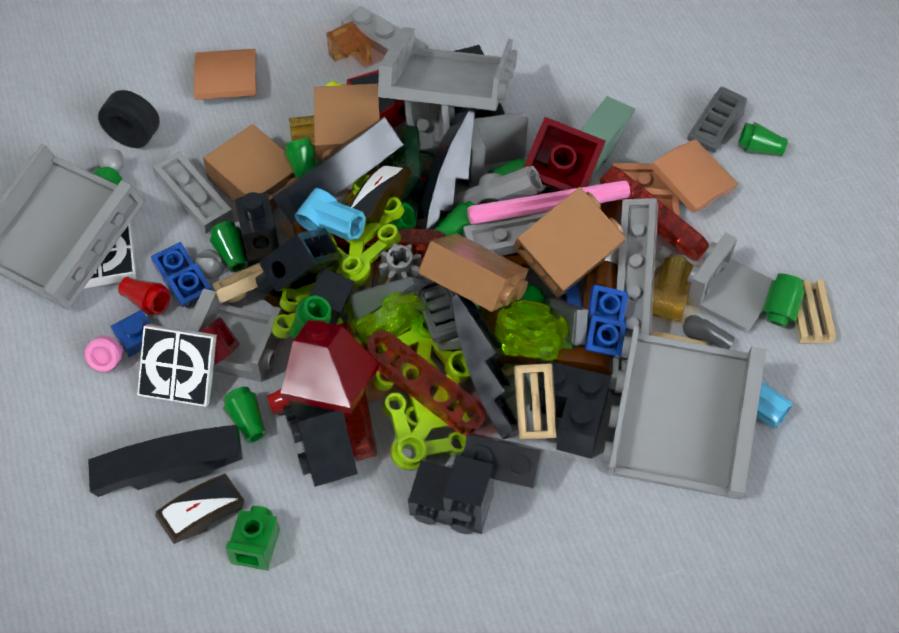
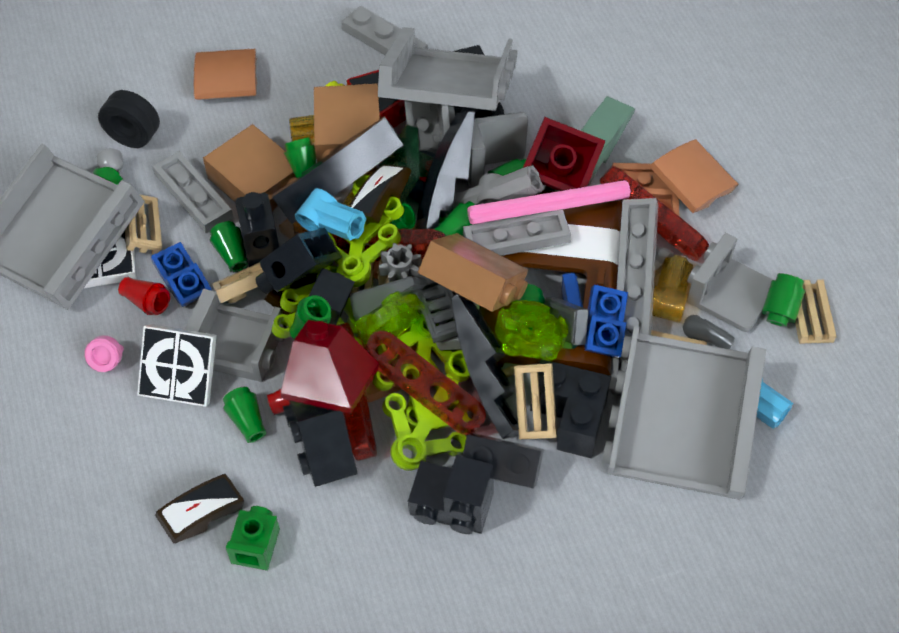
(130, 332): blue plate -> none
(141, 242): none -> tan tile
(166, 457): black slope -> none
(210, 263): light grey hinge -> none
(225, 340): dark red slope -> none
(348, 41): clear orange panel -> none
(569, 241): medium nougat brick -> none
(726, 103): dark grey slope -> none
(758, 139): green cone -> none

